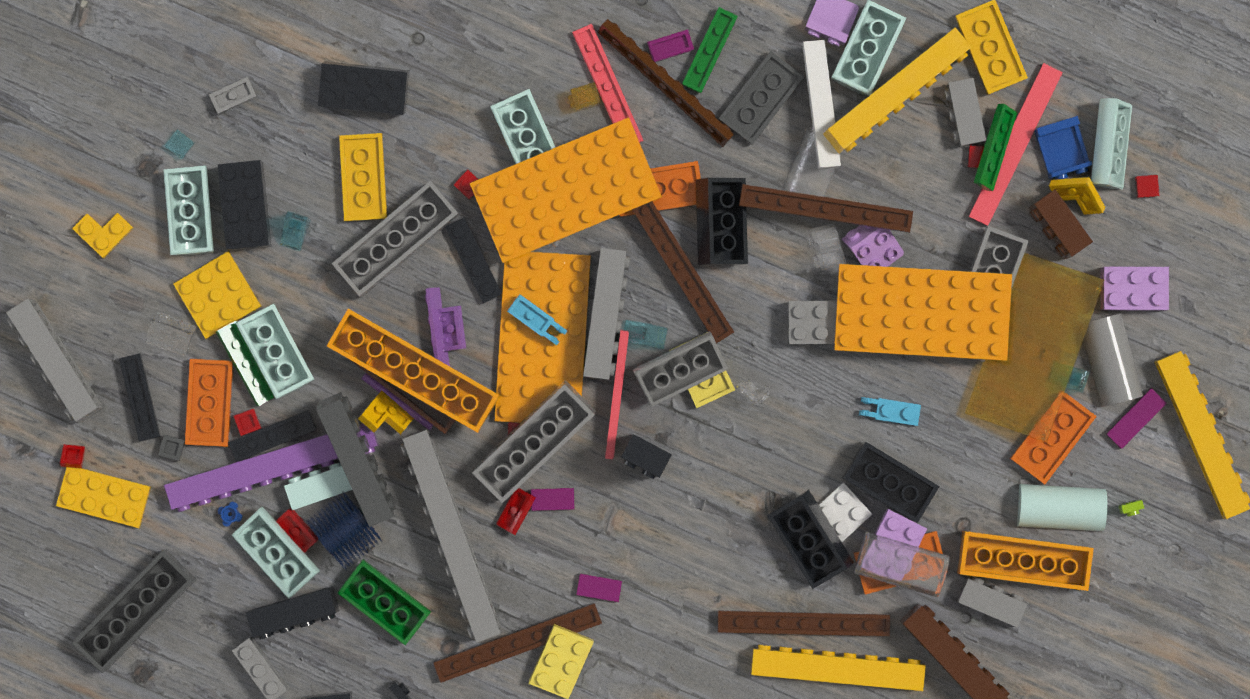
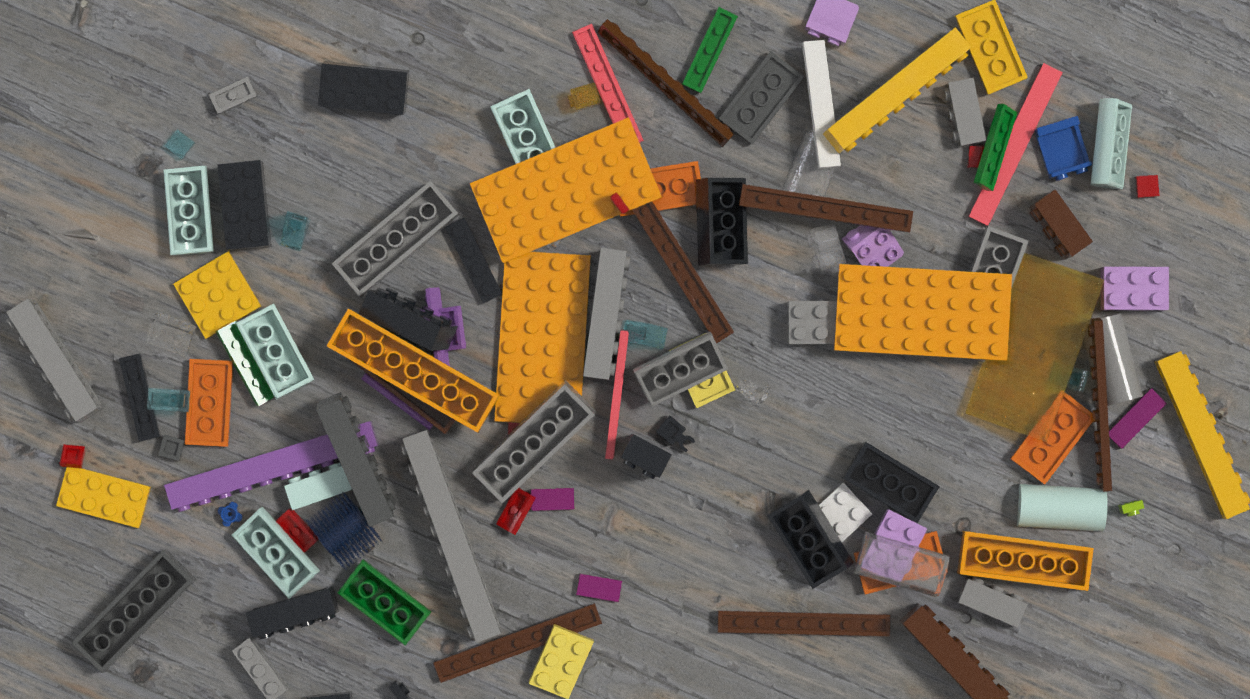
(104, 238): yellow plate -> none
(168, 399): none -> clear light blue slope
(247, 422): red plate -> none
(272, 436): black plate -> none
(363, 177): yellow plate -> none
(386, 410): yellow plate -> none
(408, 319): none -> black brick
(463, 184): red plate -> none
(534, 318): medium azure hinge -> none
(617, 200): none -> red tile
(670, 46): magenta tile -> none
(672, 432): none -> black plate
(838, 669): yellow brick -> none
(868, 48): light aqua brick -> none
(893, 411): medium azure hinge -> none
(1080, 190): yellow plate -> none
(1099, 395): none -> reddish brown plate

